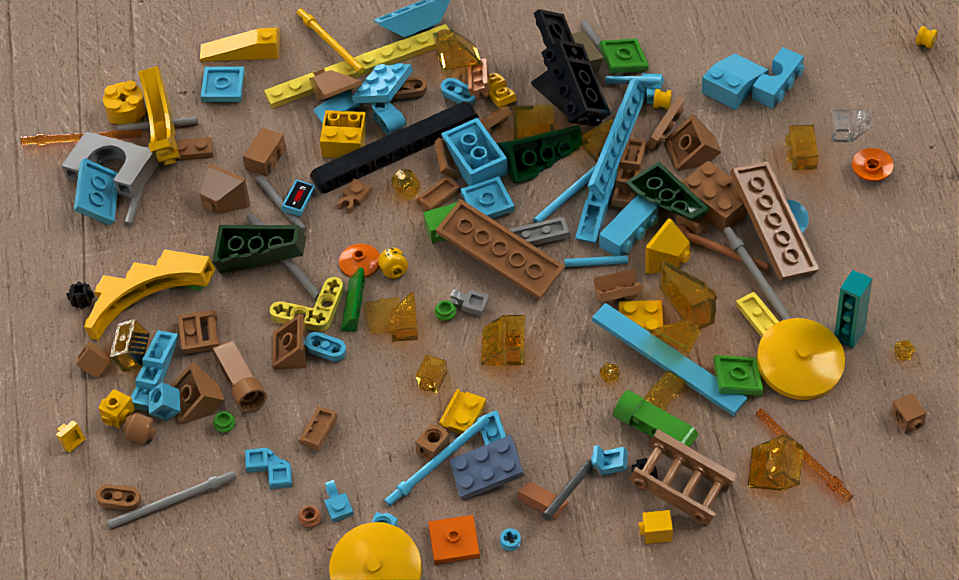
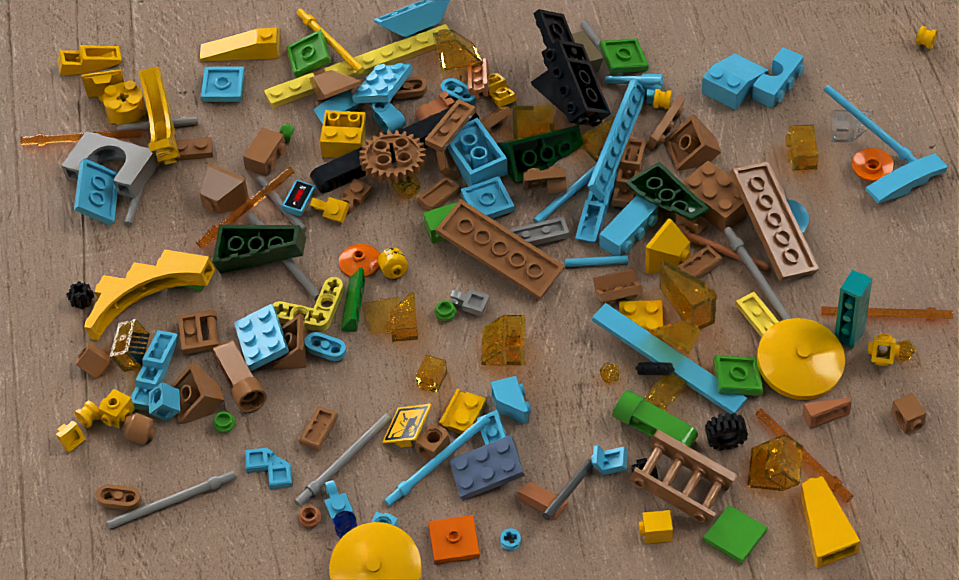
(87, 414): none -> yellow wheel
(88, 59): none -> yellow slope
(97, 82): none -> yellow piece
(213, 231): none -> clear orange bar
(261, 337): none -> medium azure plate
(287, 131): none -> bright green plate
(308, 53): none -> bright green tile
(314, 487): none -> light grey bar
(332, 209): none -> yellow plate
(343, 519): none -> clear blue wheel
(377, 159): none -> medium nougat gear
(407, 425): none -> piece
(435, 106): none -> nougat leg
(450, 125): none -> medium nougat plate
(509, 399): none -> medium azure slope
(553, 179): none -> medium nougat plate
(655, 368): none -> black axle
(701, 262): none -> medium nougat plate
(726, 431): none -> black tyre
(735, 534): none -> bright green tile
(825, 411): none -> nougat slope
(827, 525): none -> yellow slope
(886, 357): none -> yellow brick
(903, 152): none -> medium azure bar
(903, 179): none -> medium azure slope
(929, 313): none -> clear orange bar

